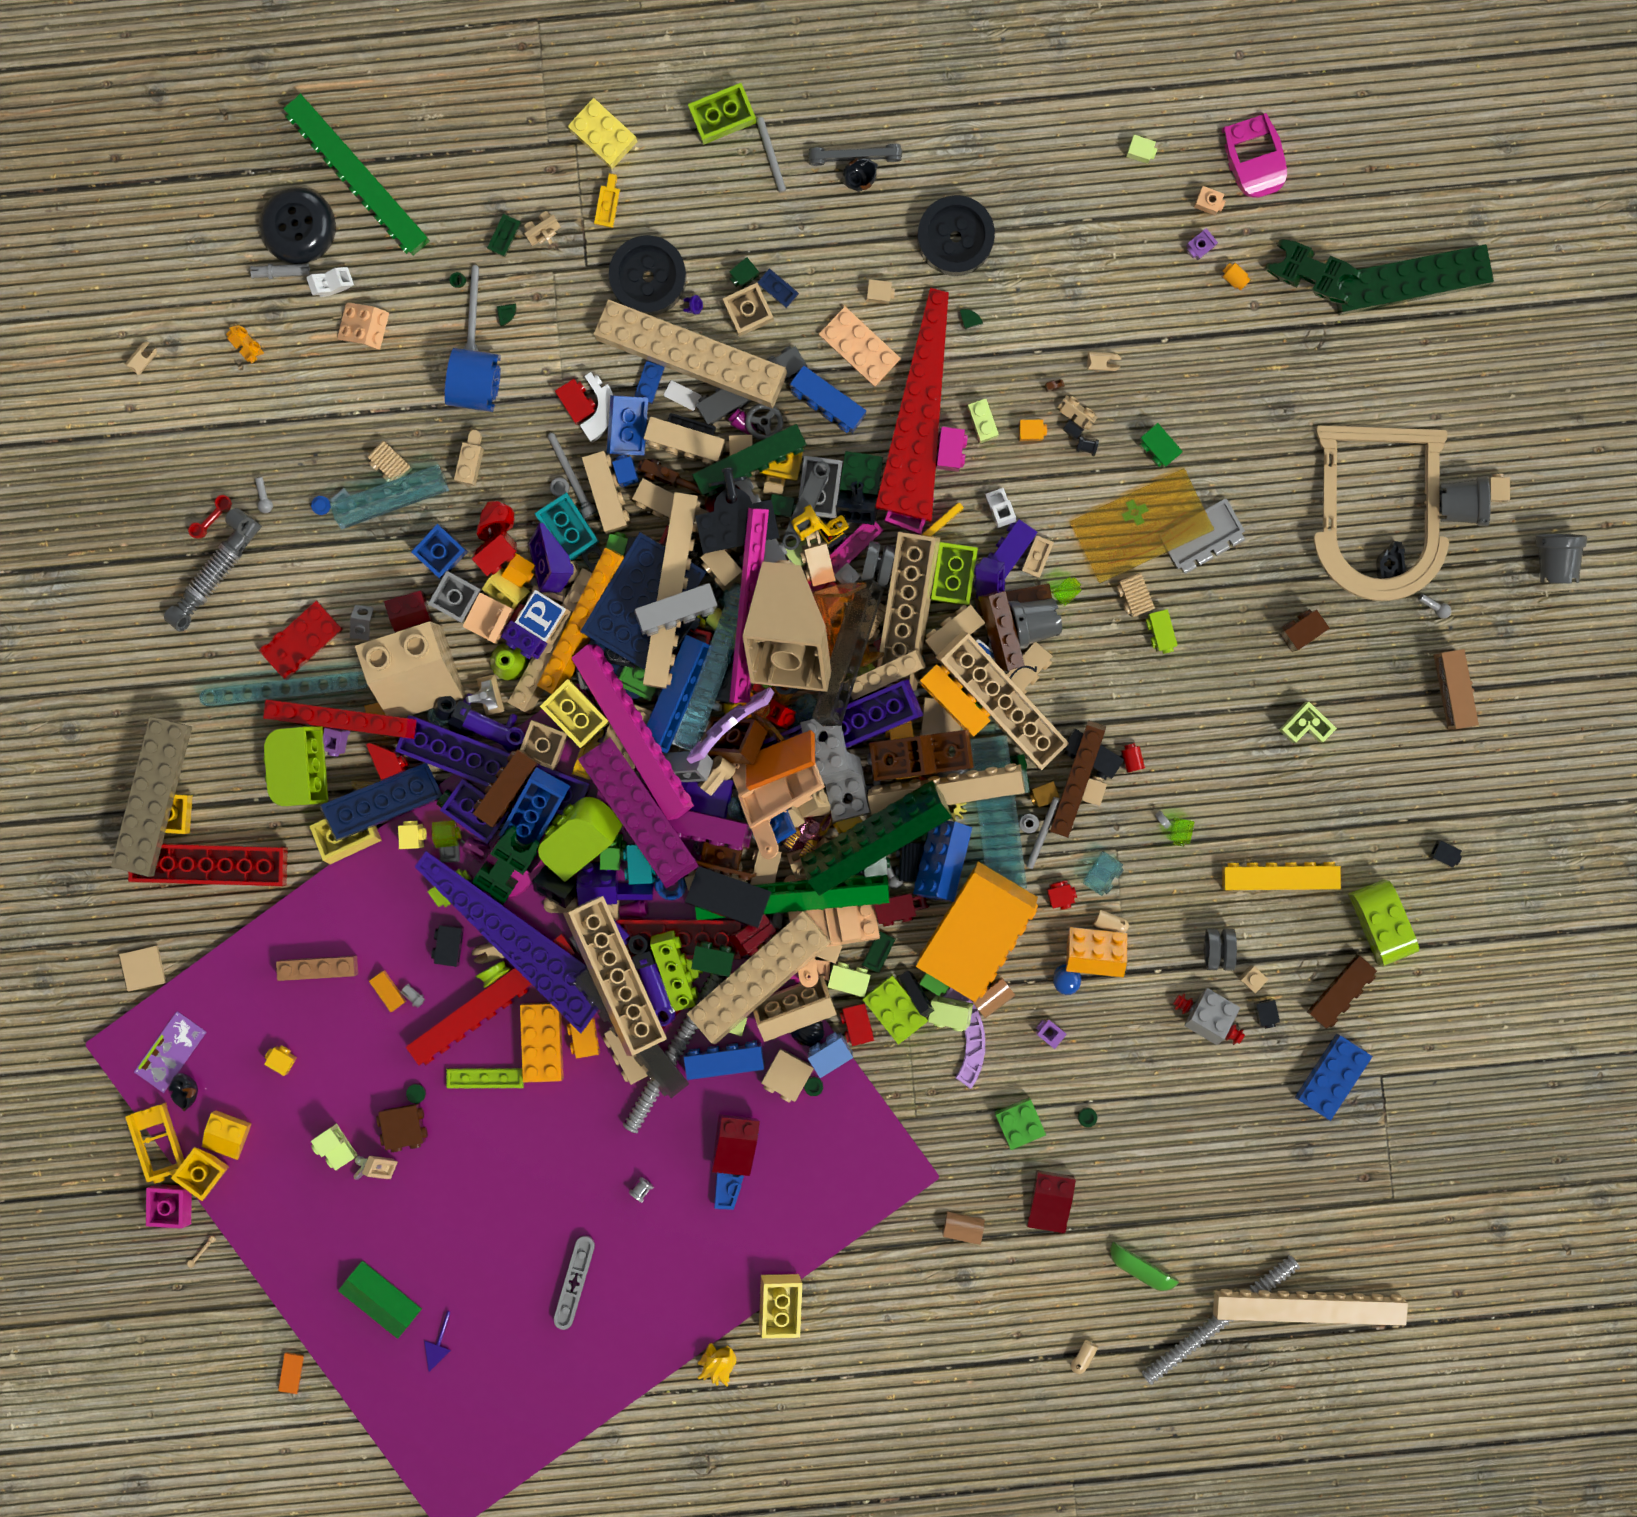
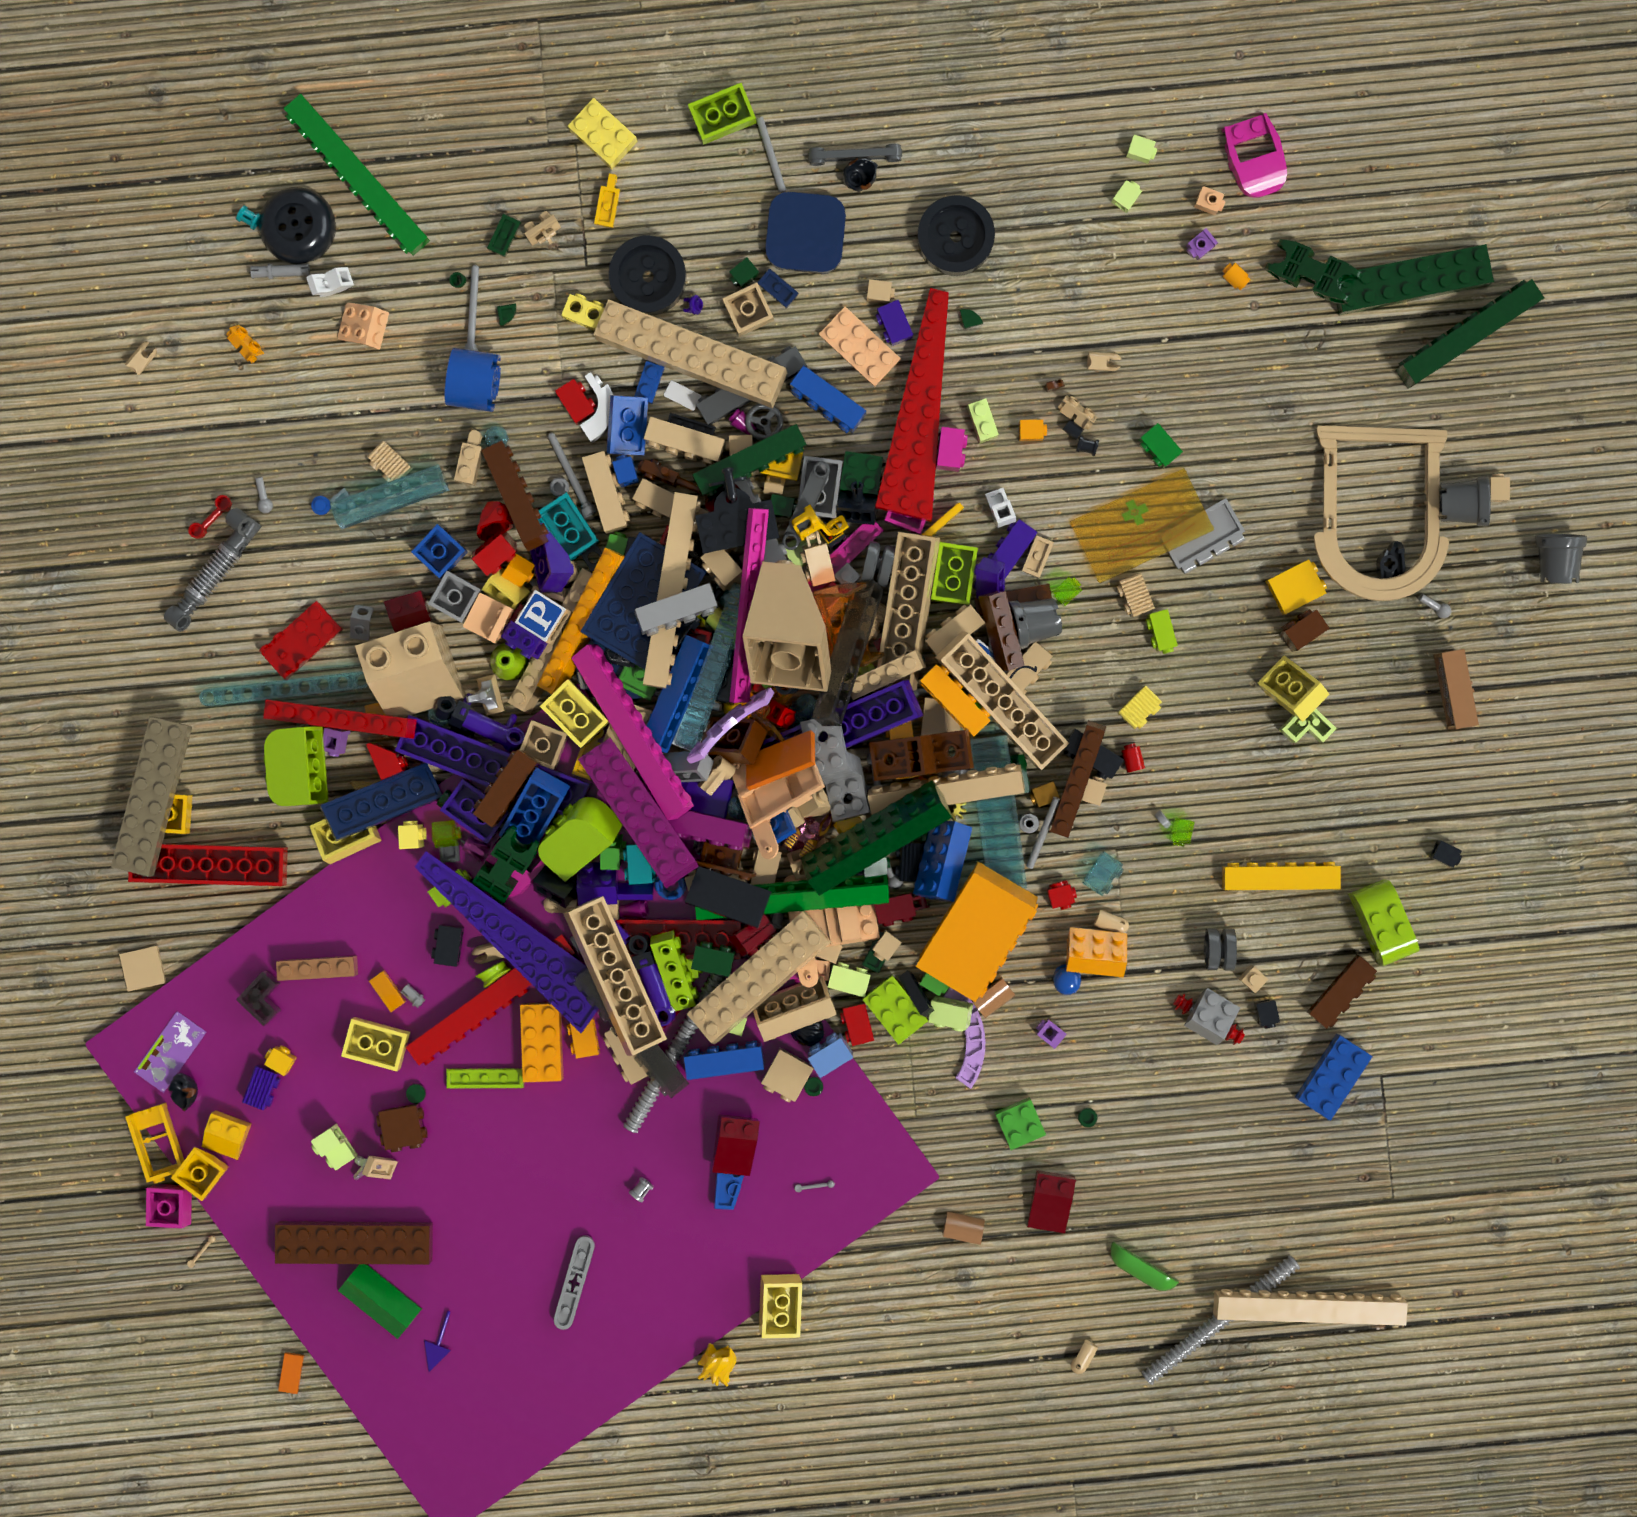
(244, 215): none -> teal bush
(256, 998): none -> clear smoke brick
(261, 1087): none -> dark purple brick
(353, 1242): none -> reddish brown brick
(375, 1044): none -> light yellow brick
(496, 431): none -> clear light blue plate
(515, 496): none -> reddish brown brick
(582, 316): none -> light yellow brick
(798, 1188): none -> light grey hinge
(805, 232): none -> dark blue tile
(886, 946): none -> tan brick
(894, 322): none -> dark purple brick
(1127, 196): none -> yellowish green brick
(1140, 707): none -> light yellow brick
(1293, 688): none -> light yellow brick
(1296, 586): none -> yellow brick
(1464, 336): none -> dark green brick

